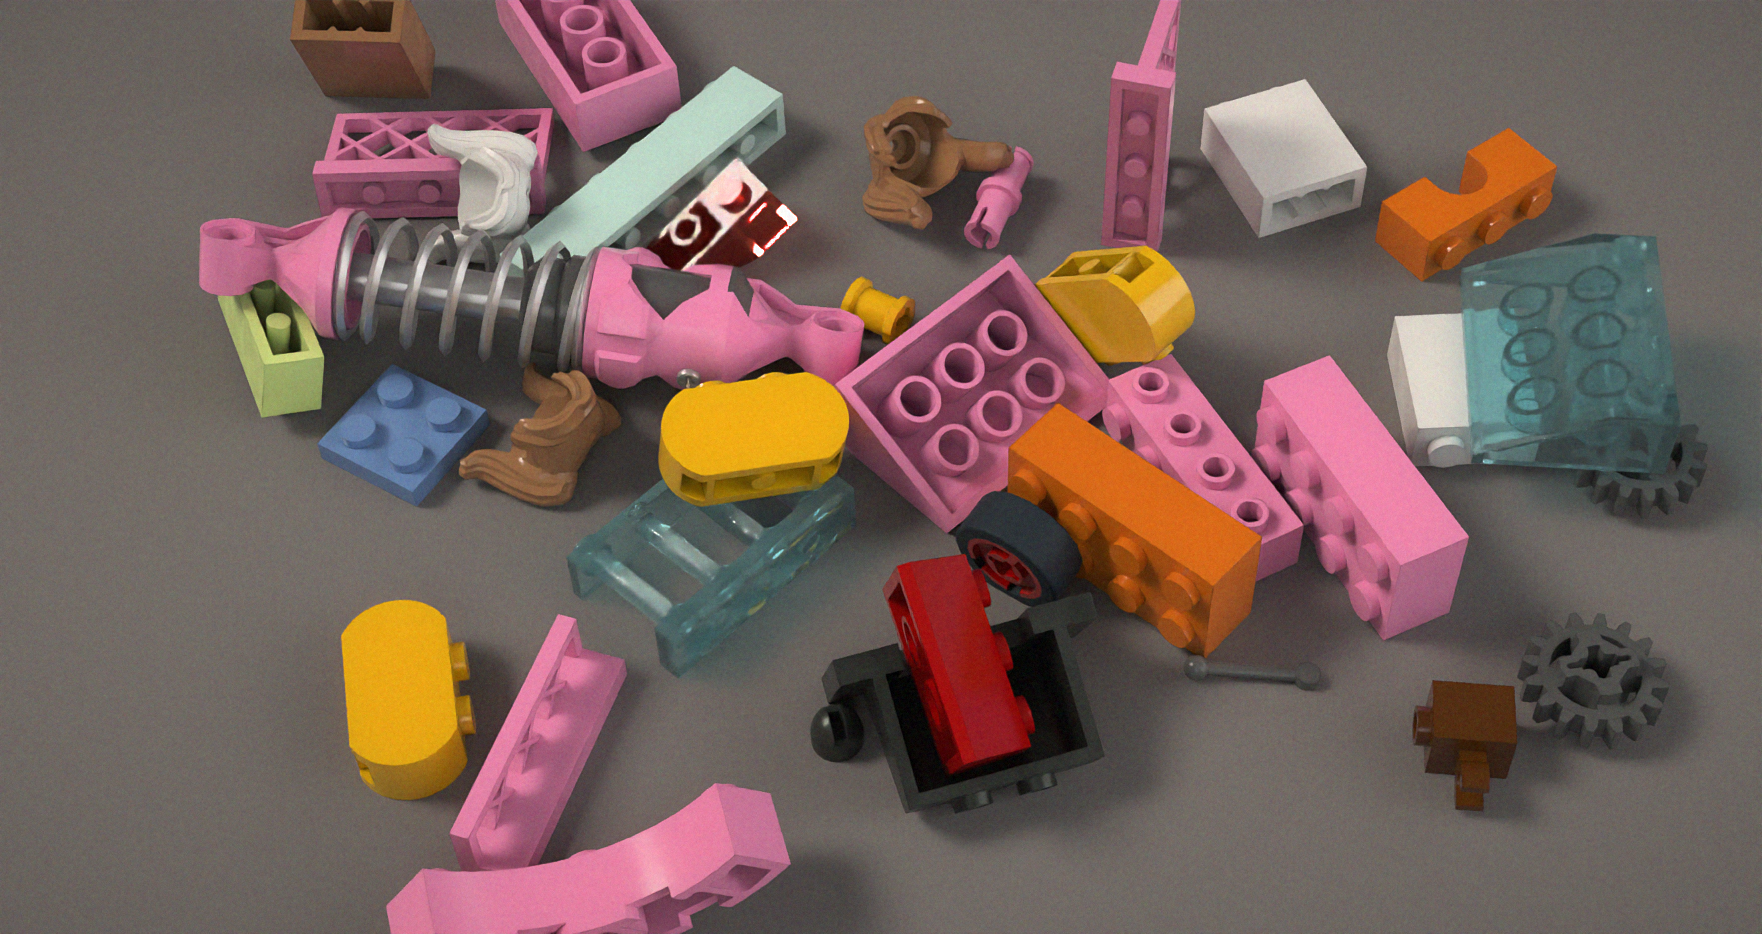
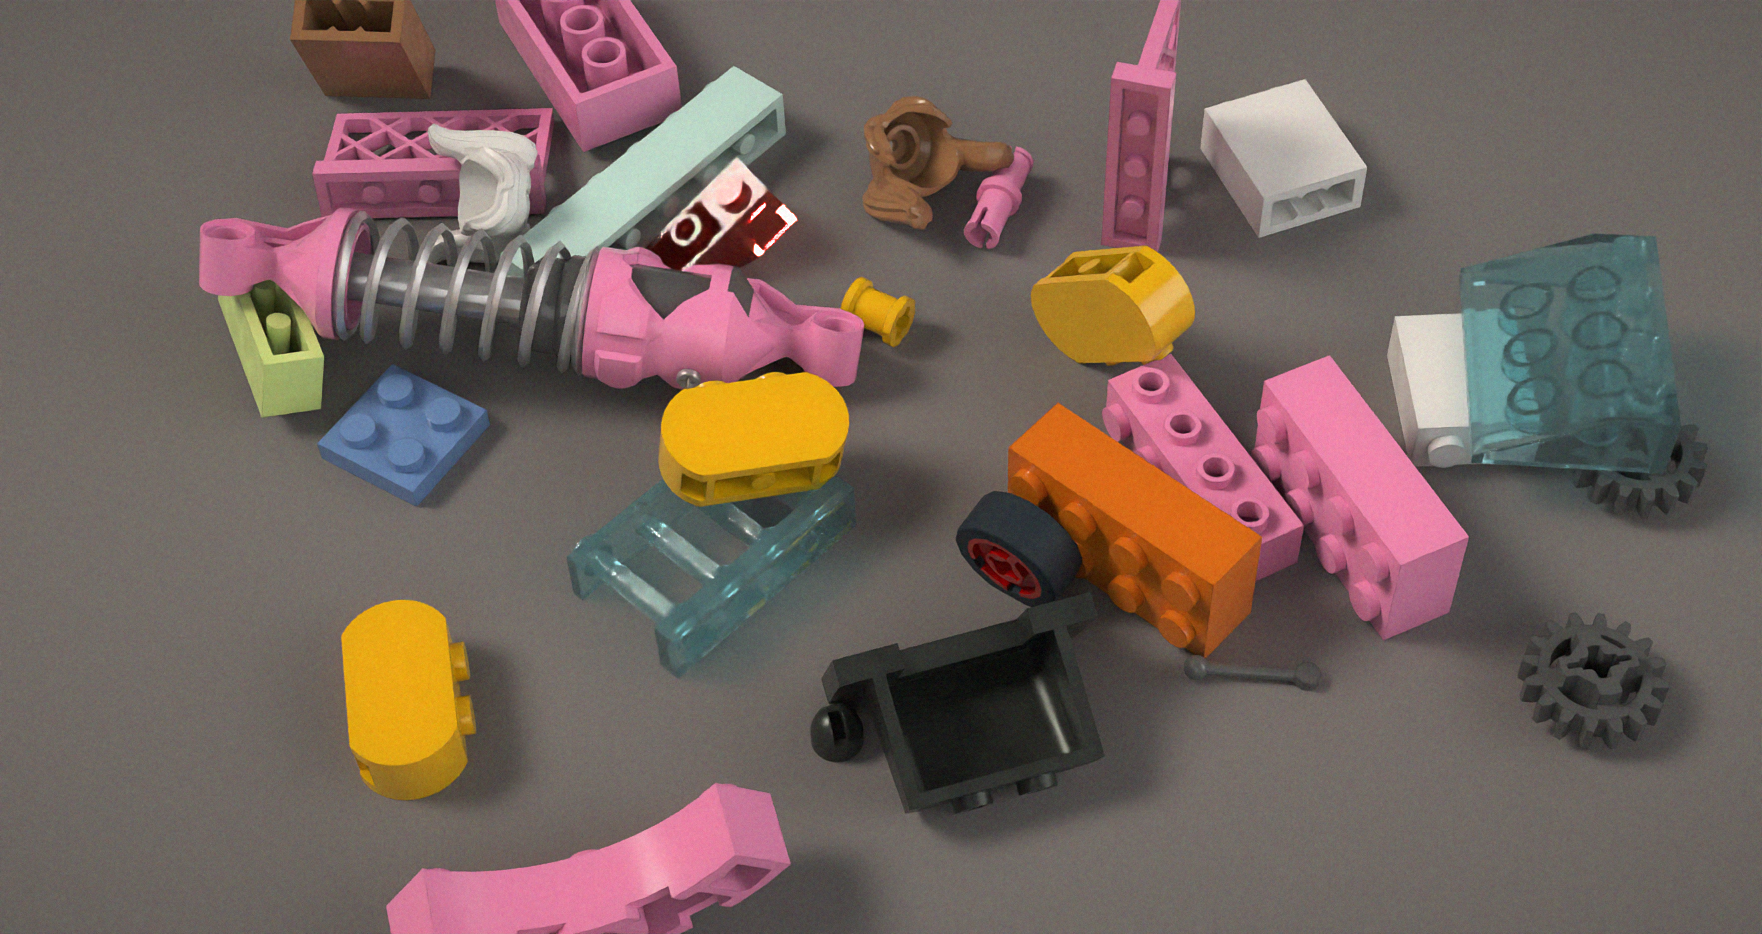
(537, 754): bright pink fence -> none
(549, 445): medium nougat hair -> none
(957, 663): red slope -> none
(962, 388): bright pink slope -> none
(1467, 734): reddish brown brick -> none
(1499, 188): orange arch -> none

